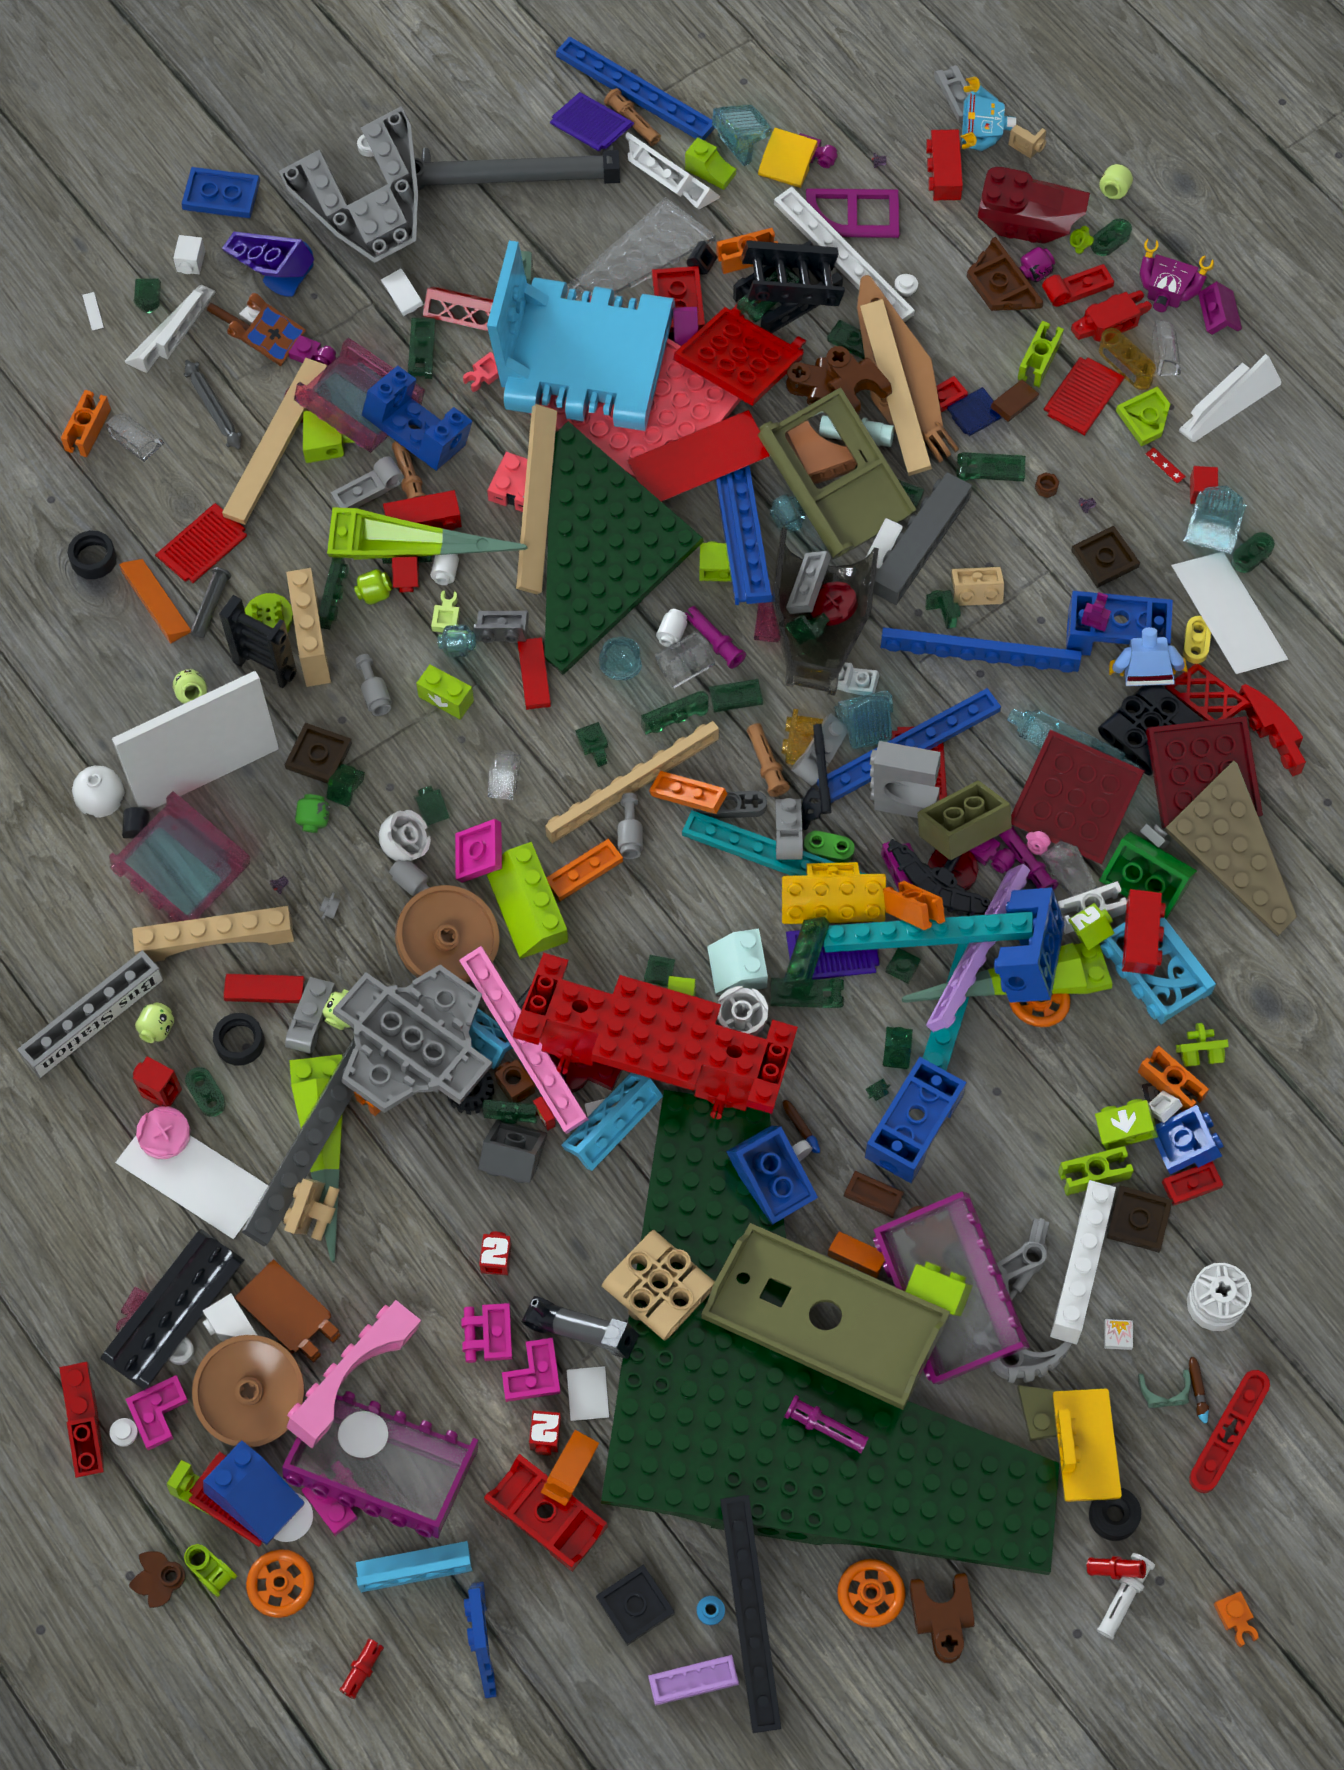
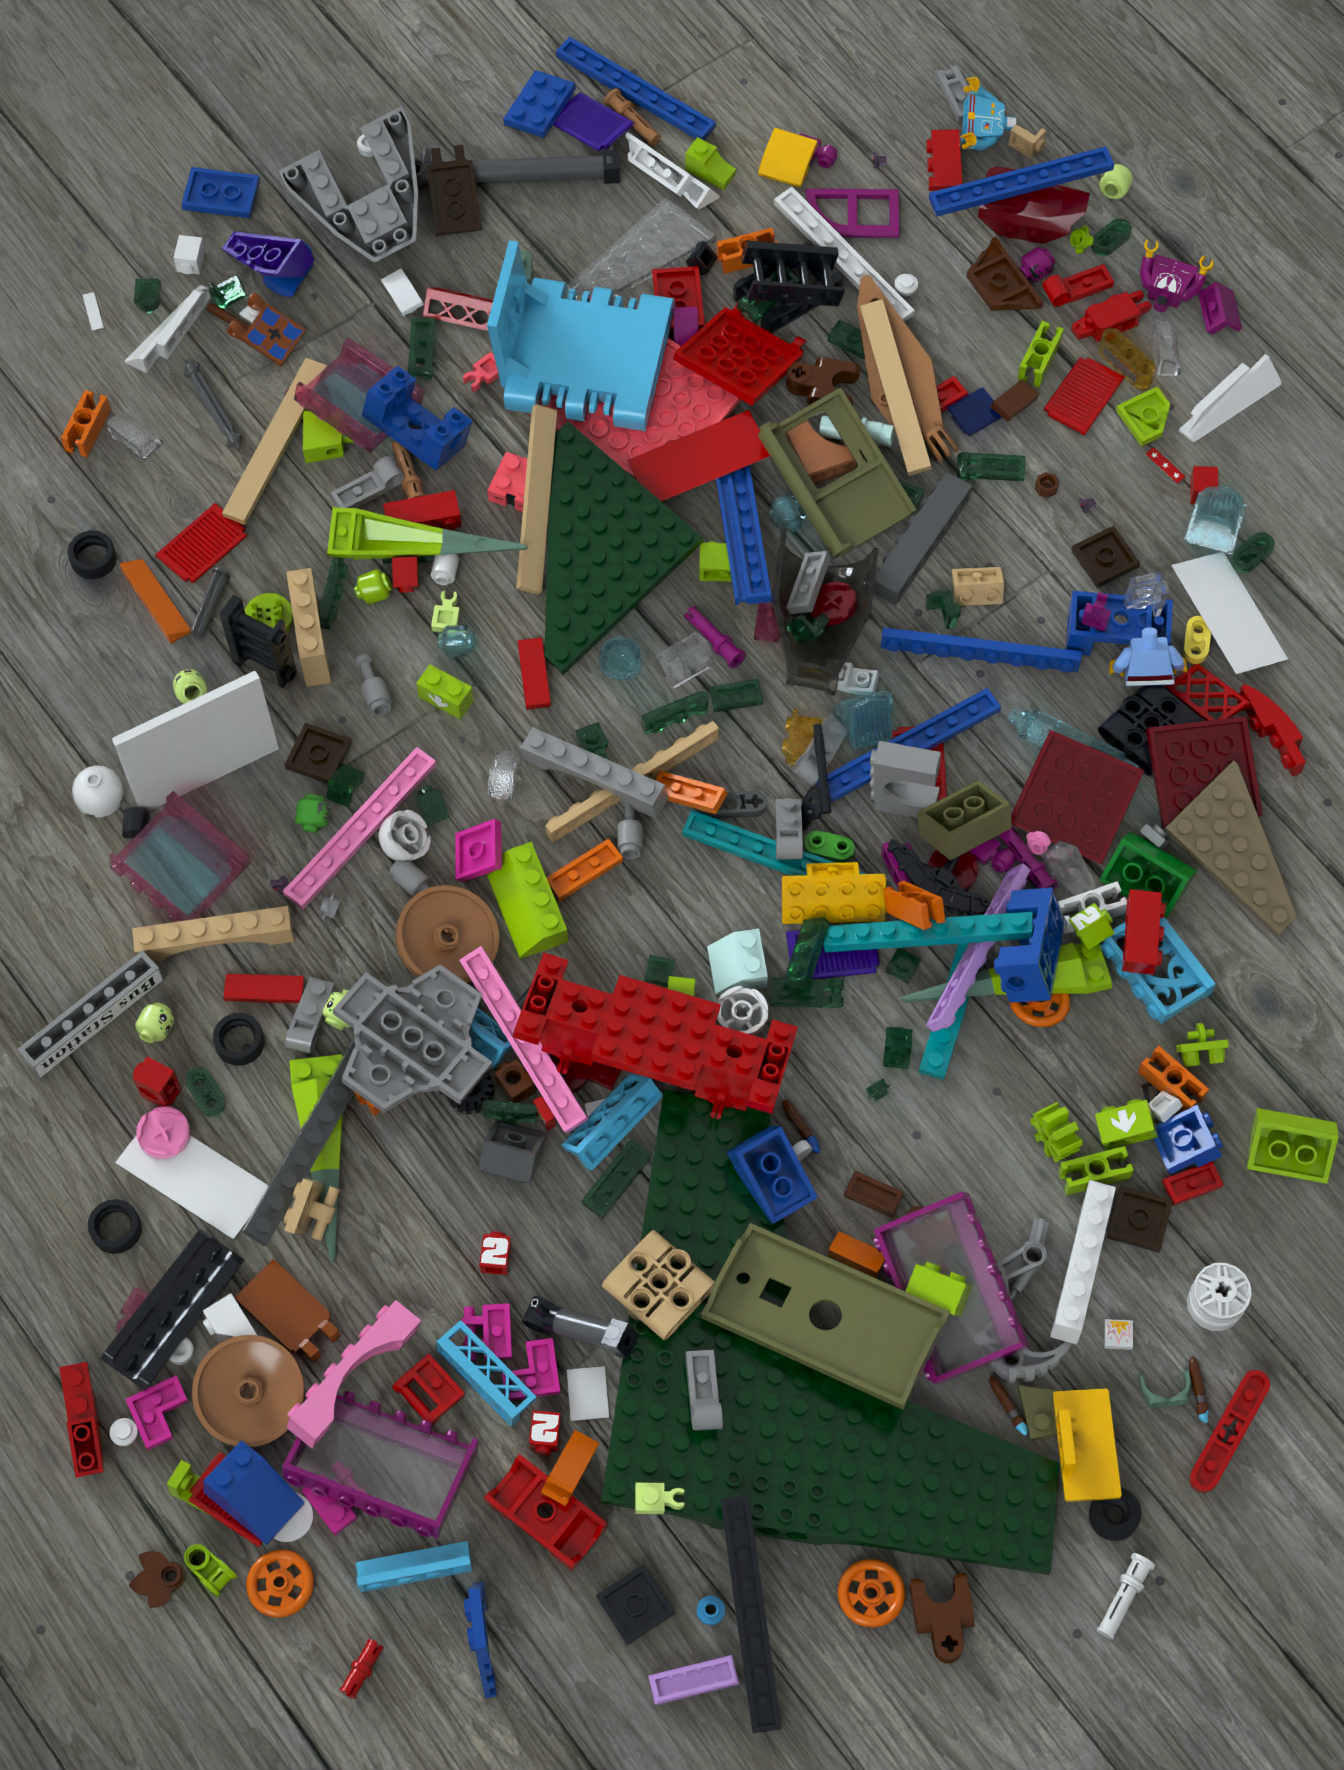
(106, 1208): none -> black tyre
(227, 291): none -> clear green plate
(312, 350): magenta plate -> none
(359, 828): none -> bright pink plate
(363, 1434): white sticker -> none
(435, 1384): none -> red plate
(453, 194): none -> dark brown tile
(477, 1380): none -> medium azure fence
(501, 626): flat silver bracket -> none
(539, 103): none -> blue plate
(616, 1179): none -> clear green plate
(634, 788): none -> light grey arch
(652, 1498): none -> yellowish green plate
(672, 627): white brick -> none
(703, 1390): none -> light grey plate
(740, 128): clear light blue piece -> none
(770, 768): medium nougat pin -> none
(855, 376): reddish brown piece -> none
(857, 1440): magenta pin -> none
(885, 539): white sticker -> none
(901, 1142): blue plate -> none
(1009, 1407): none -> reddish brown piece
(1021, 181): none -> blue plate
(1056, 1132): none -> lime gear
(1116, 1567): red pin -> none
(1146, 591): none -> clear bracket
(1235, 1614): orange plate -> none
(1292, 1145): none -> lime slope

